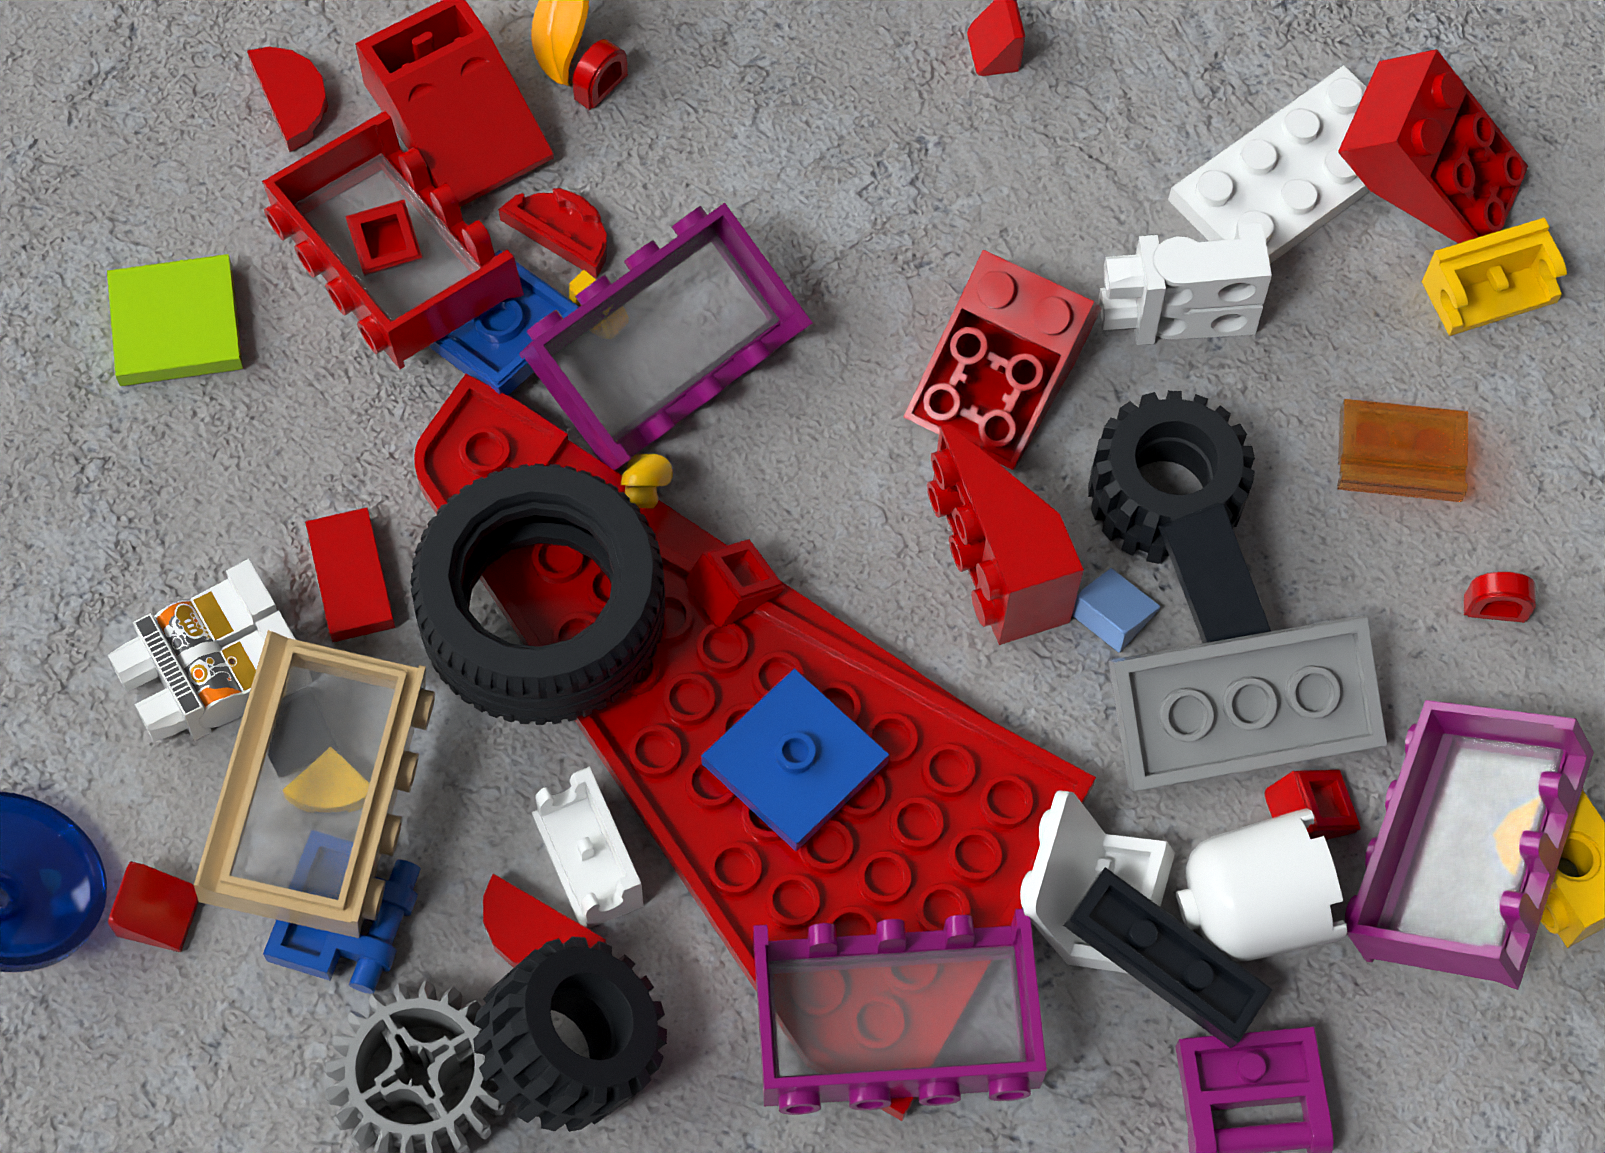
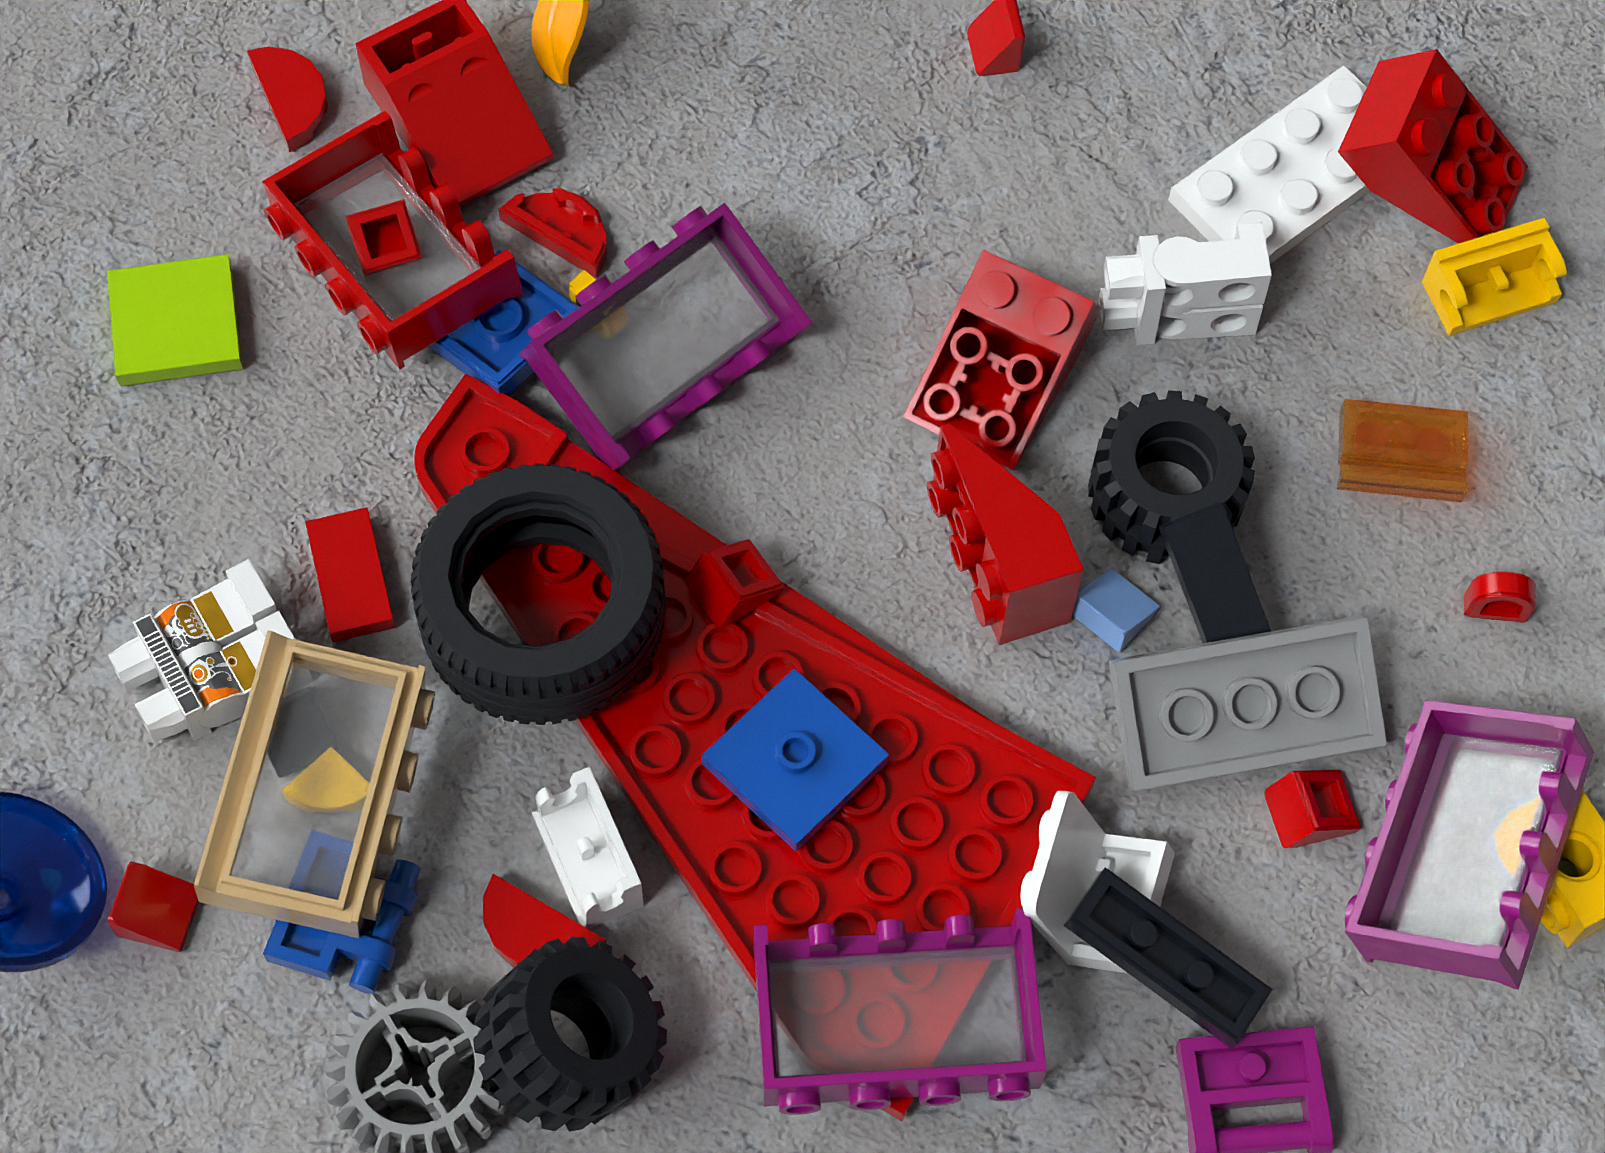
(599, 73): red tile -> none
(643, 476): yellow arm -> none
(1263, 889): white cylinder -> none

